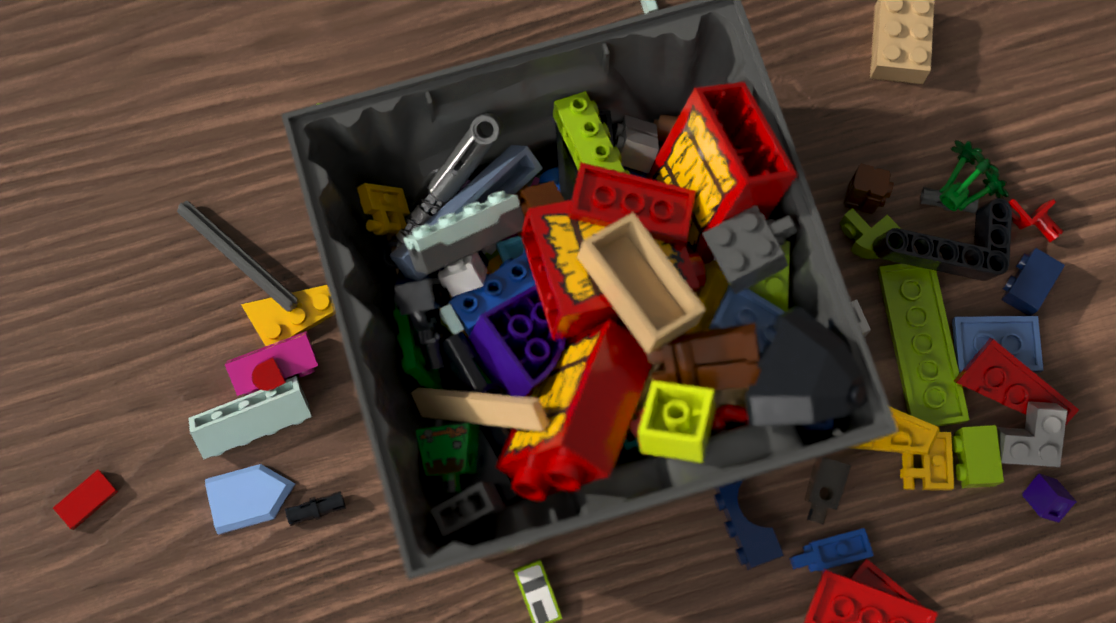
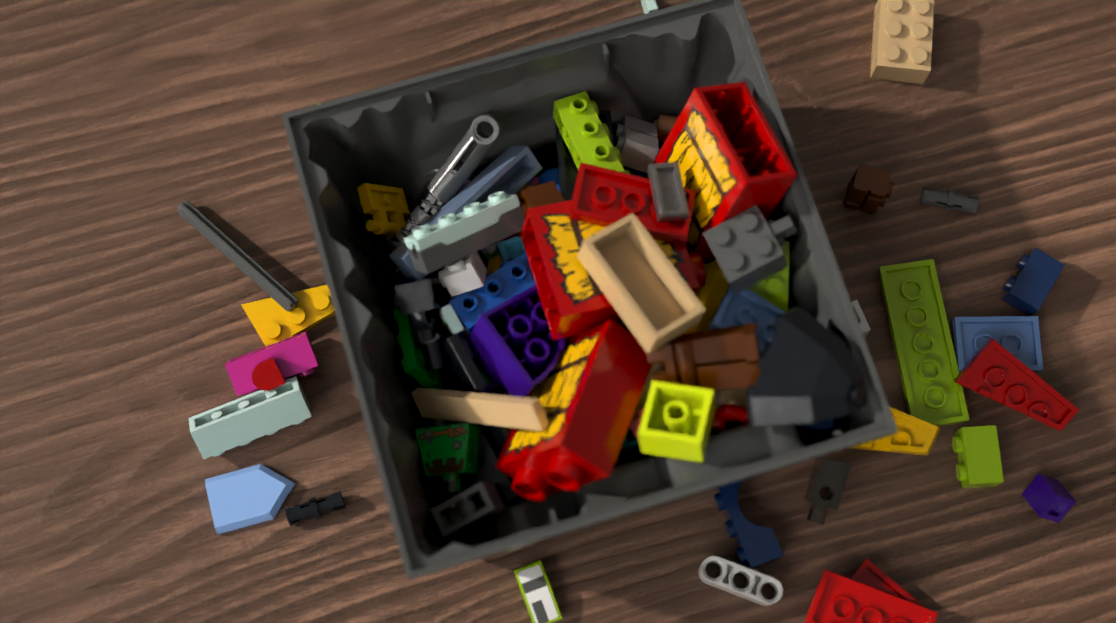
(85, 499): red tile -> none
(668, 191): none -> flat silver tile
(754, 581): none -> white beam
(834, 551): blue hinge -> none
(857, 229): lime brick -> none
(936, 466): yellow plate -> none
(953, 262): black beam -> none
(955, 195): plant -> none
(1038, 218): red bracket -> none
(1039, 441): light grey brick -> none

